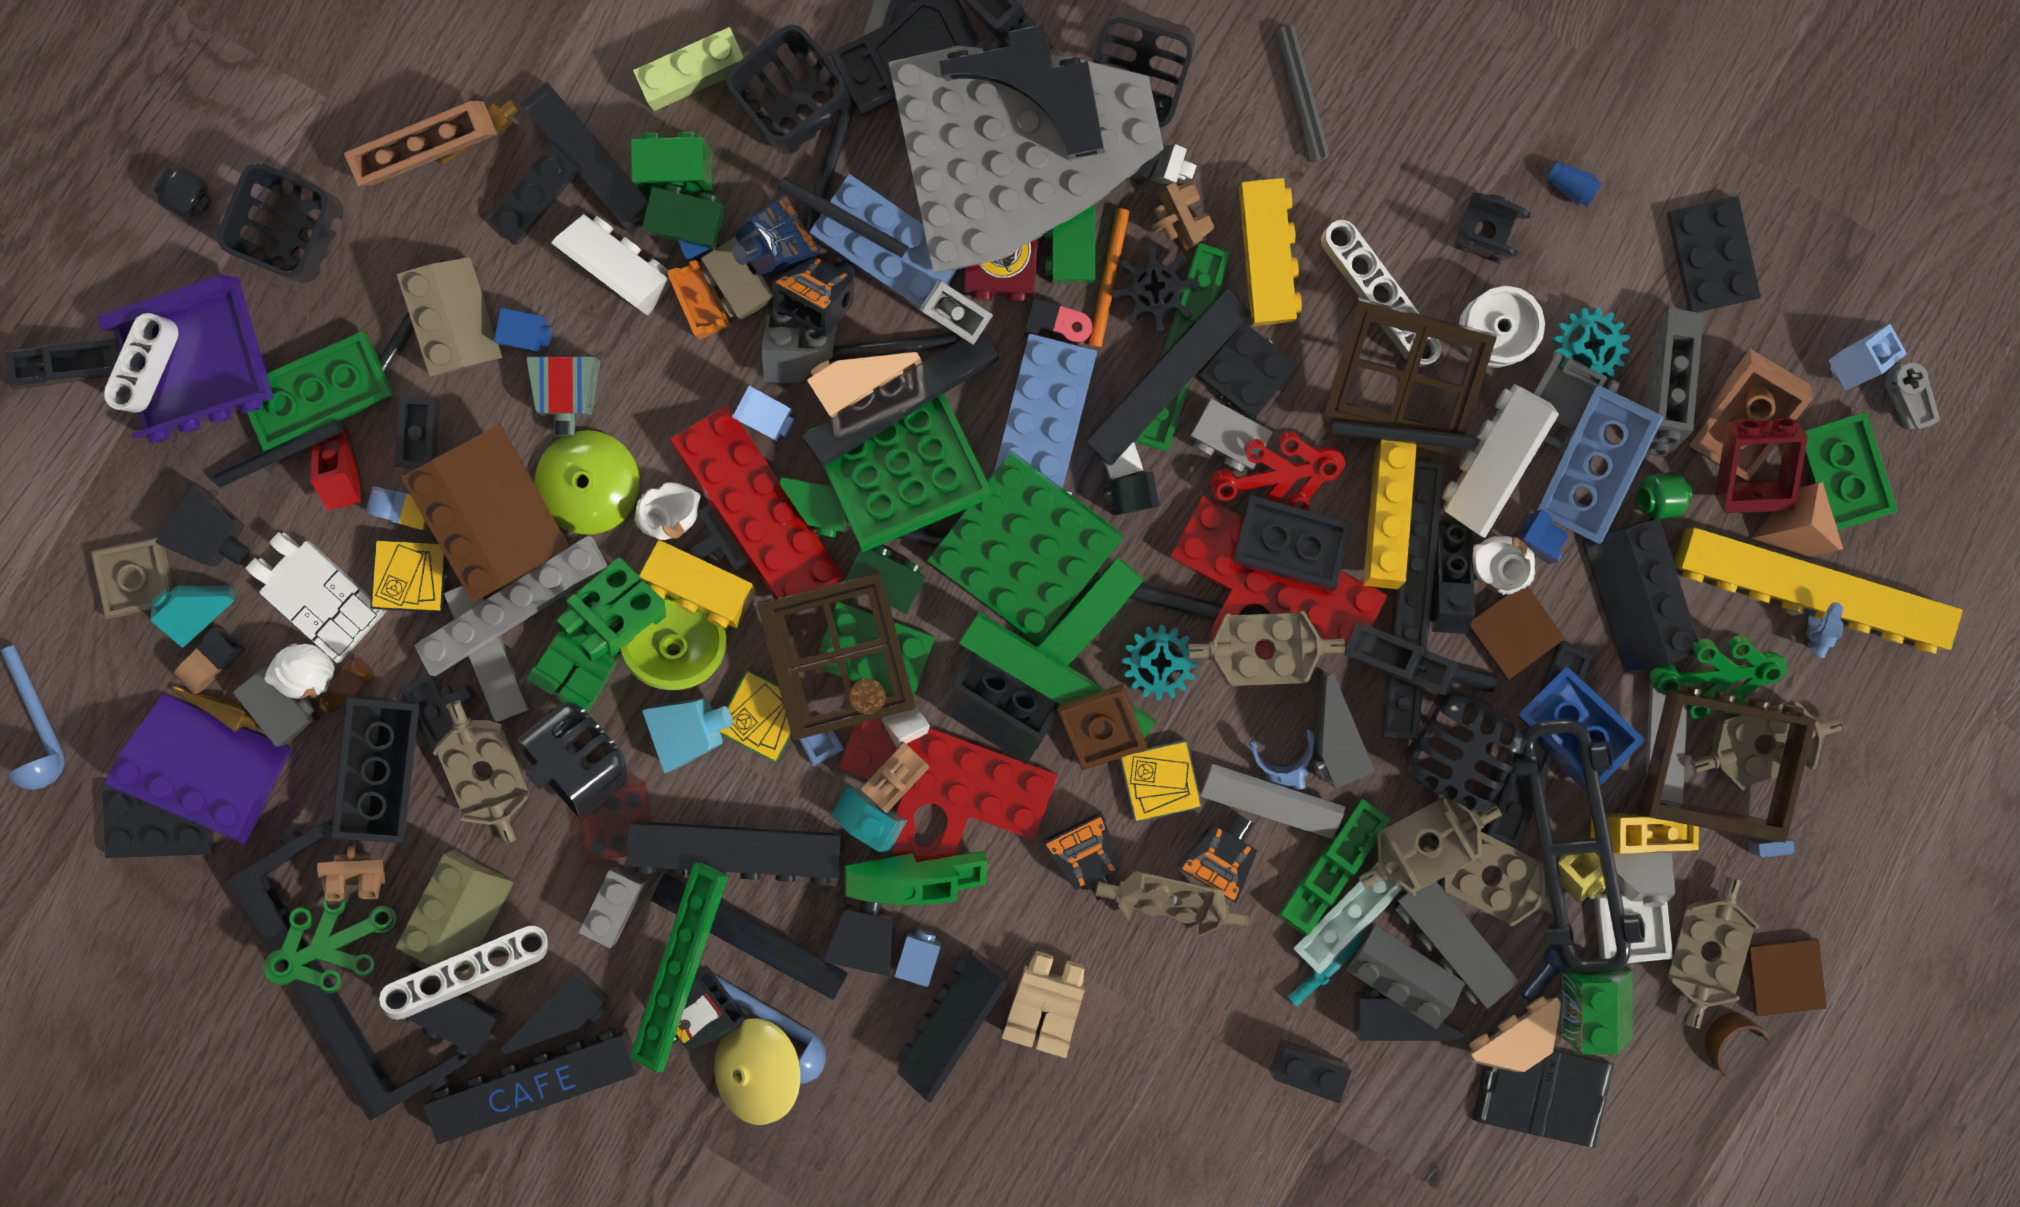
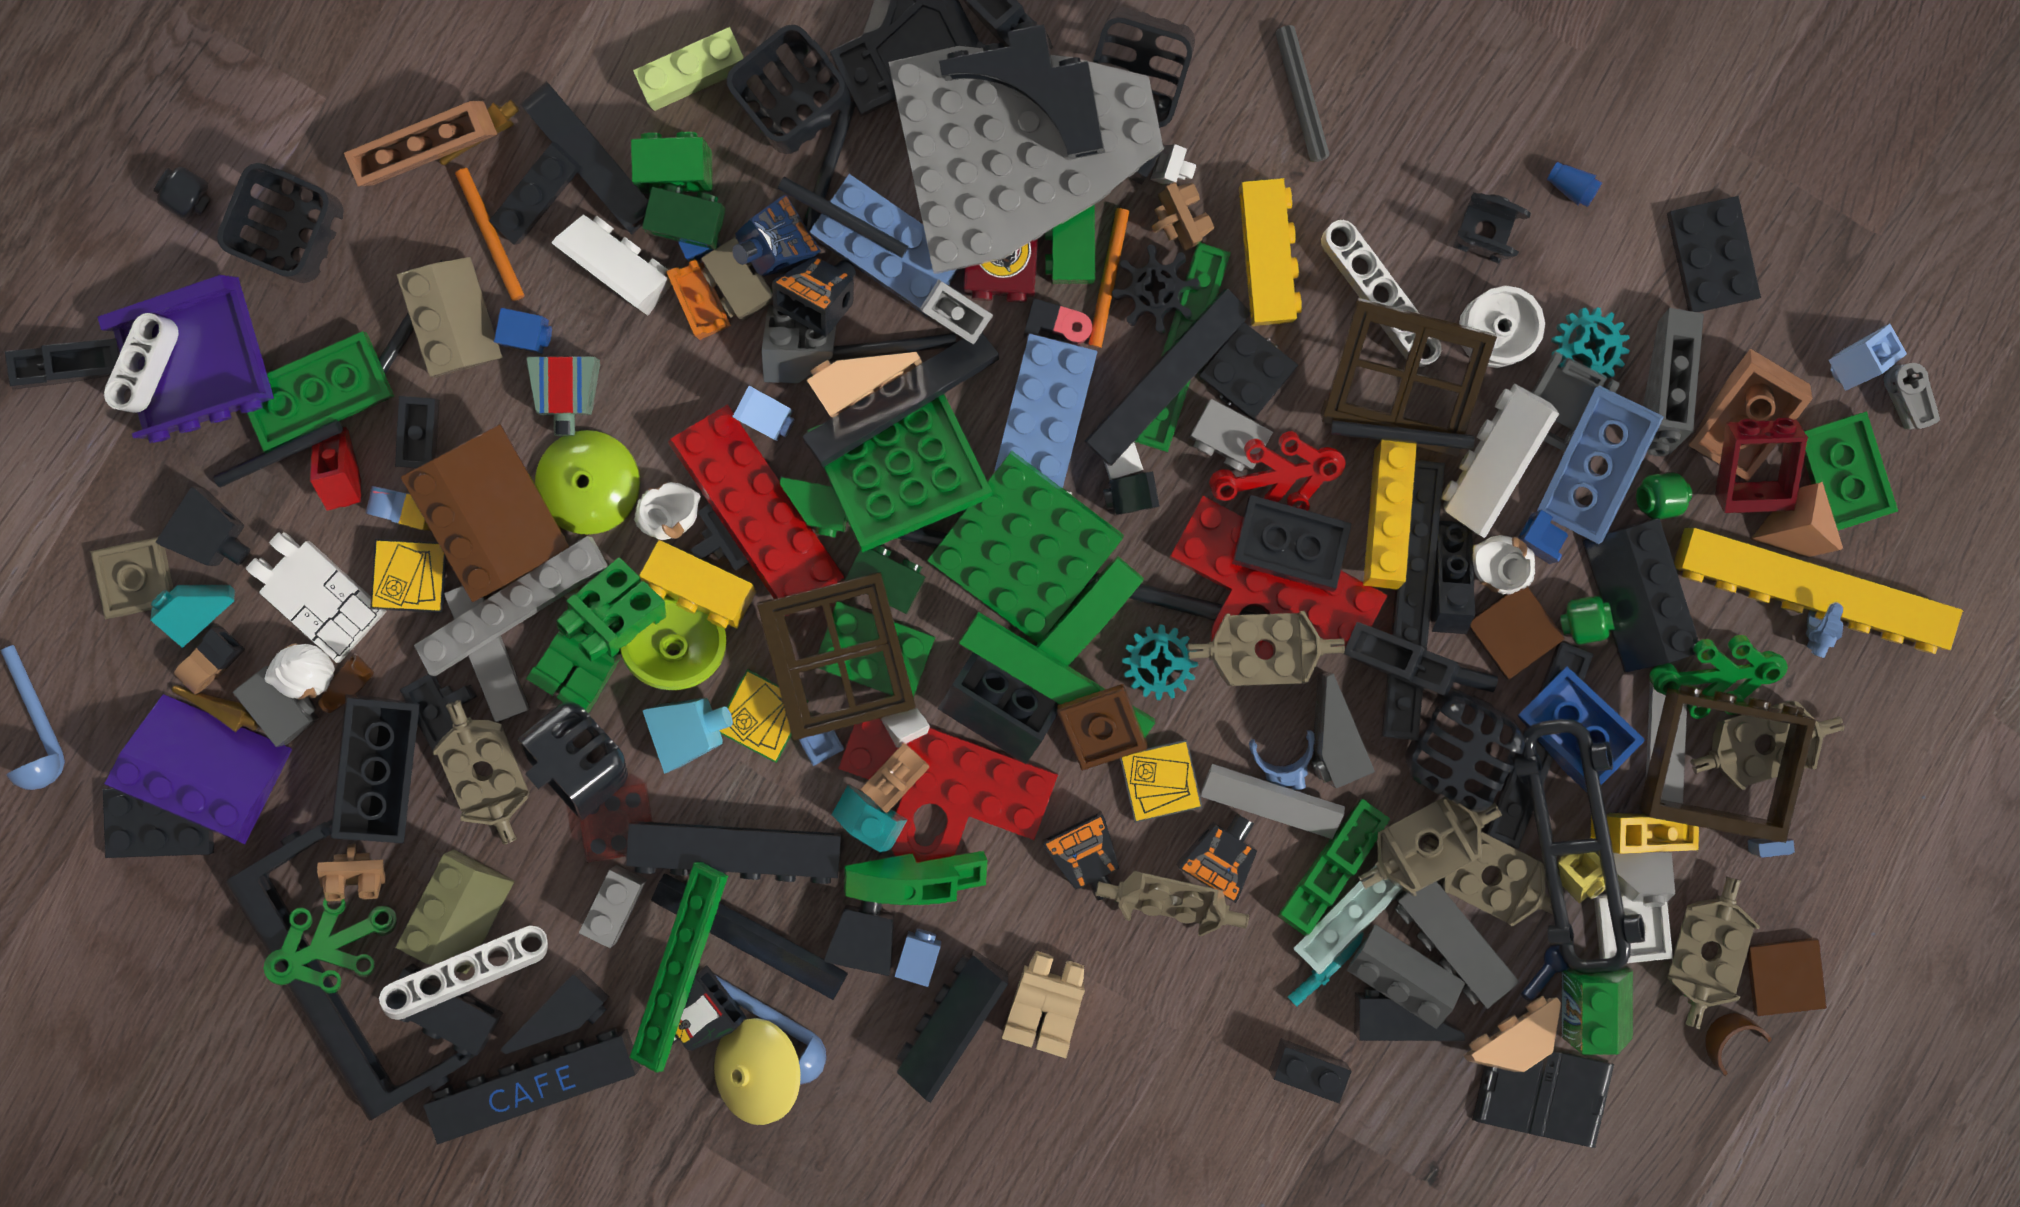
(489, 234): none -> orange bar
(867, 696): clear orange tile -> none
(1587, 620): none -> green head

